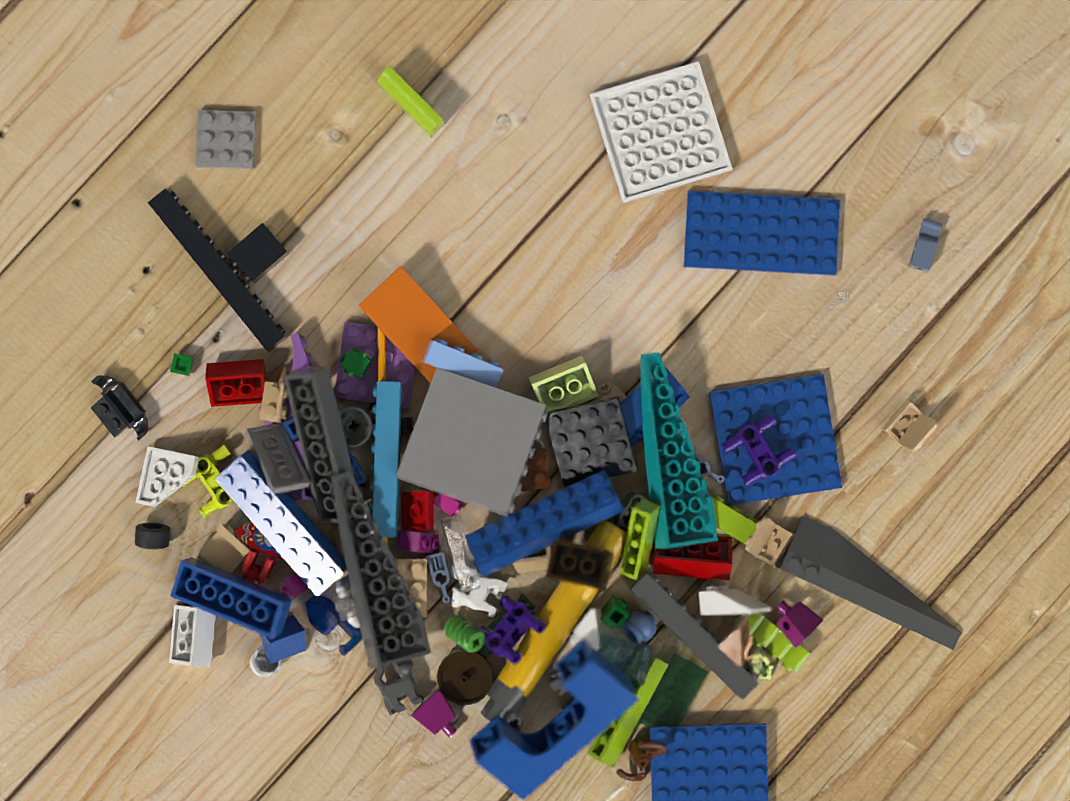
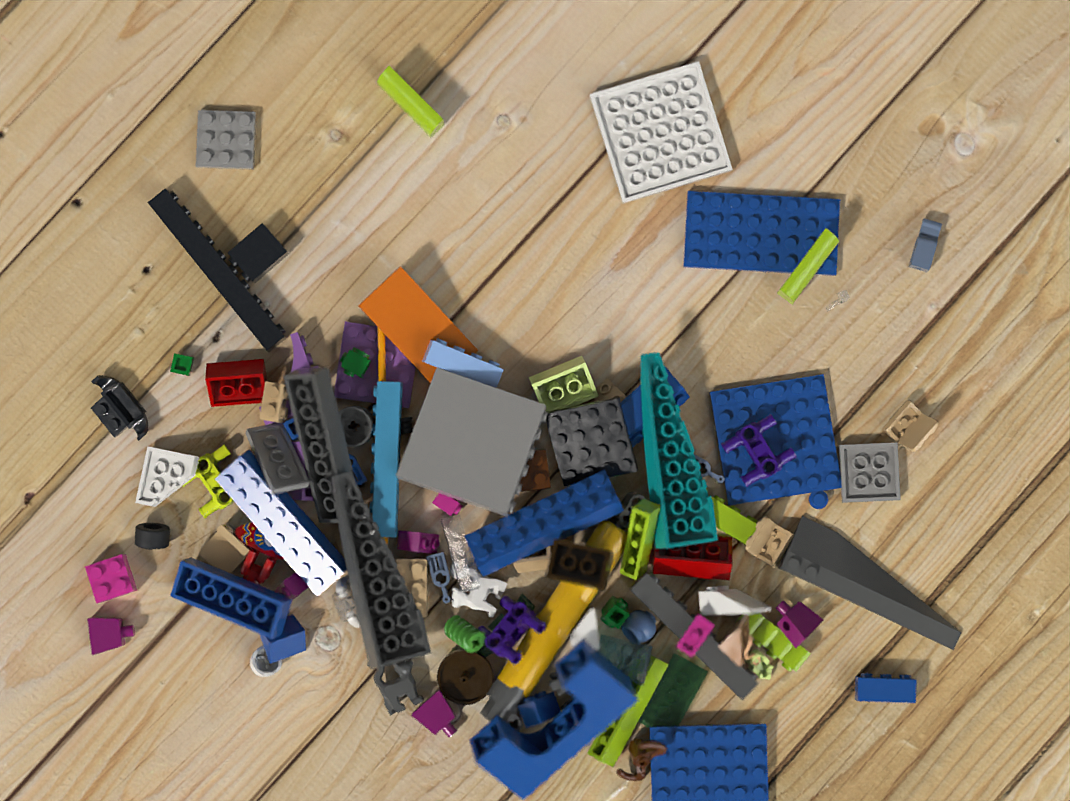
(107, 633): none -> magenta torso
(111, 578): none -> dark pink brick
(192, 636): white slope -> none
(325, 618): clear blue piece -> none
(418, 510): red plate -> none
(539, 708): none -> blue brick
(695, 635): none -> dark pink plate
(808, 266): none -> lime brick
(818, 499): none -> blue plate
(869, 472): none -> light grey plate
(885, 688): none -> blue brick

